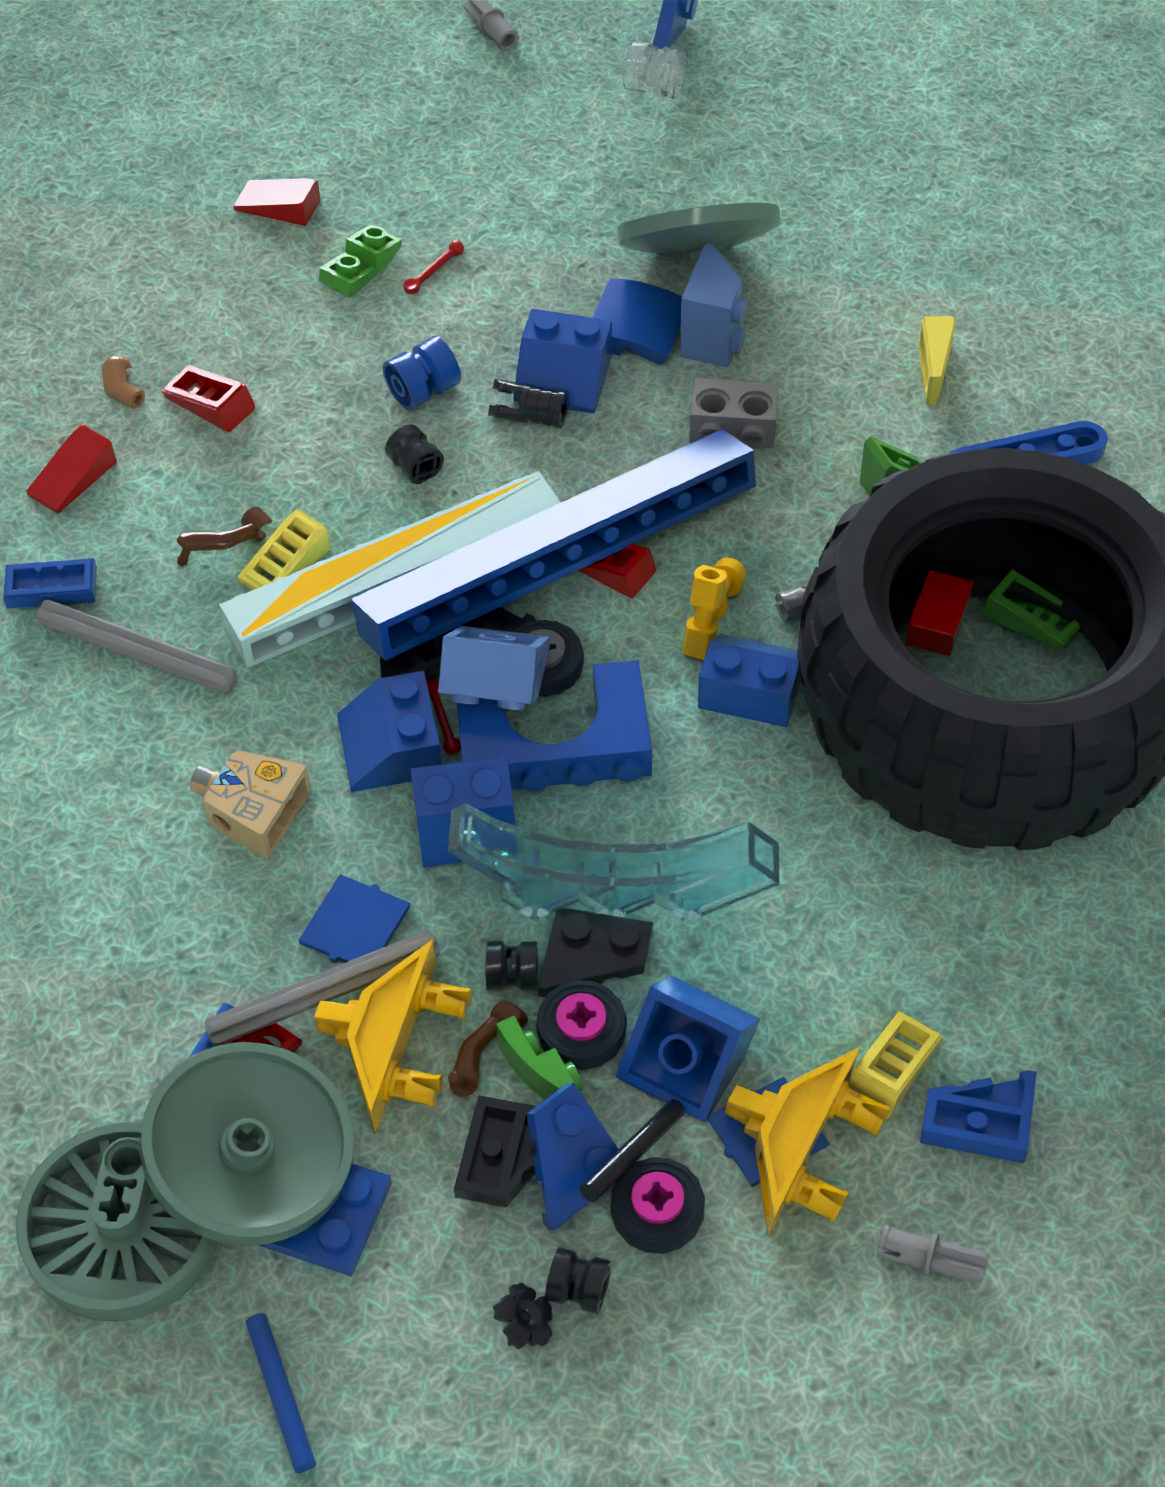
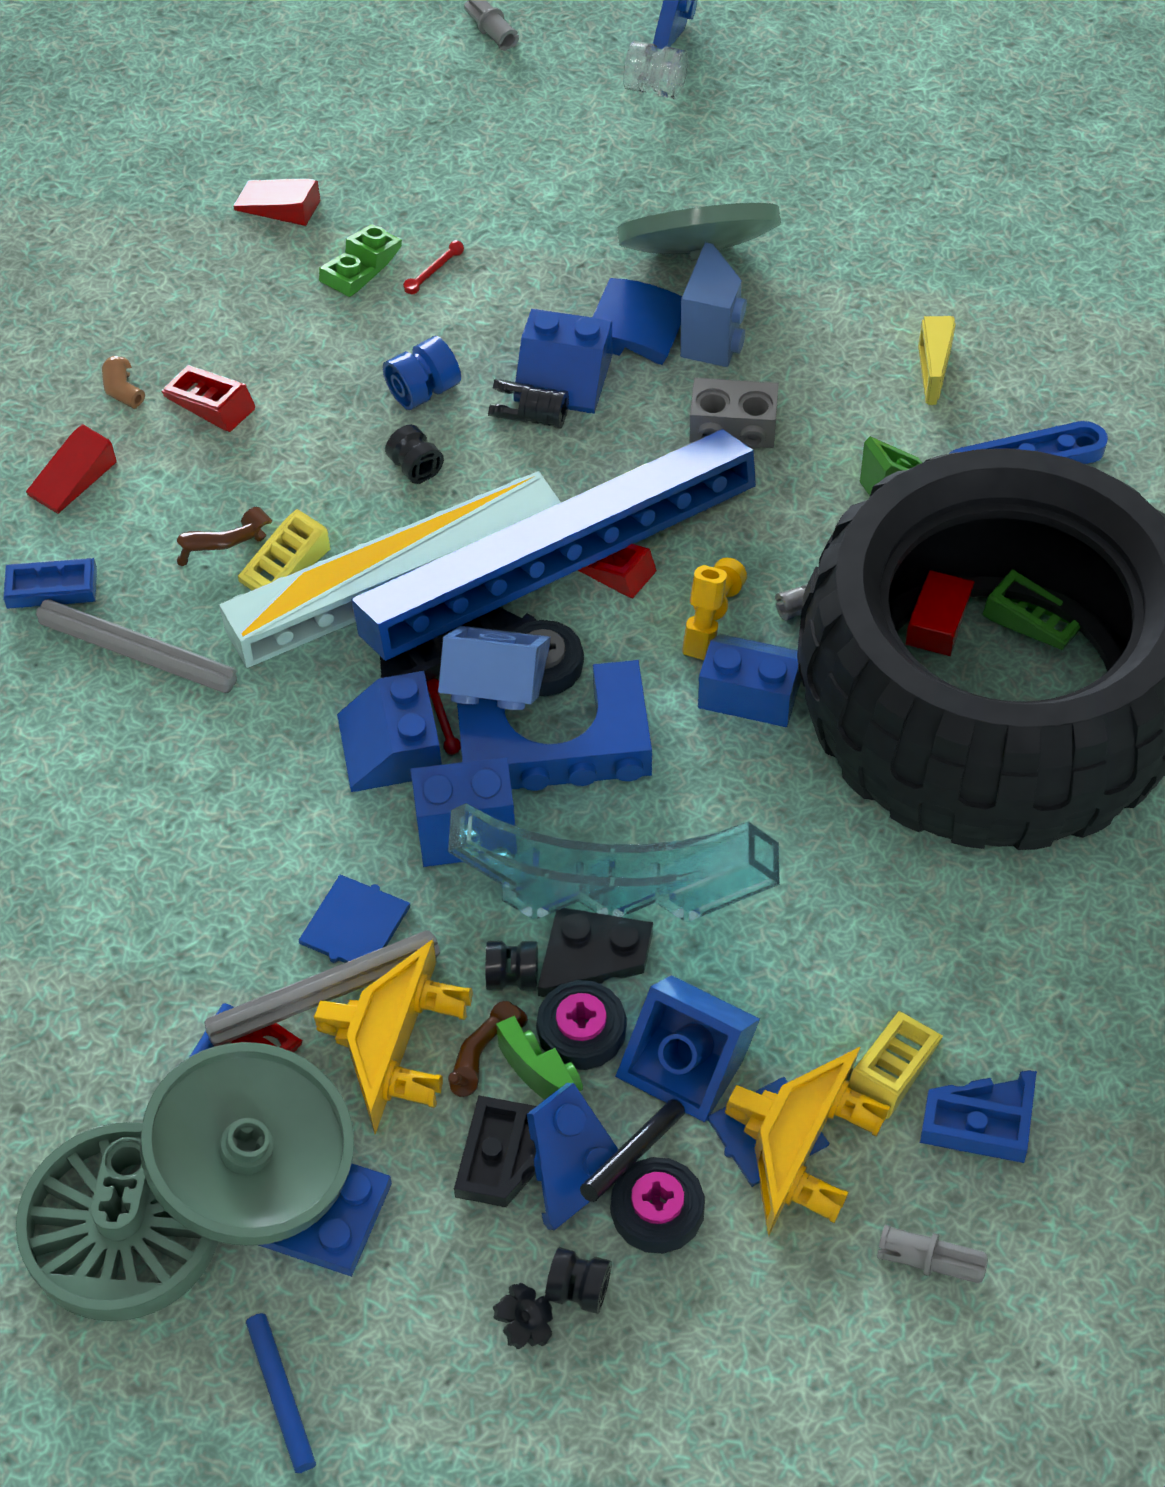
(252, 798): tan torso -> none

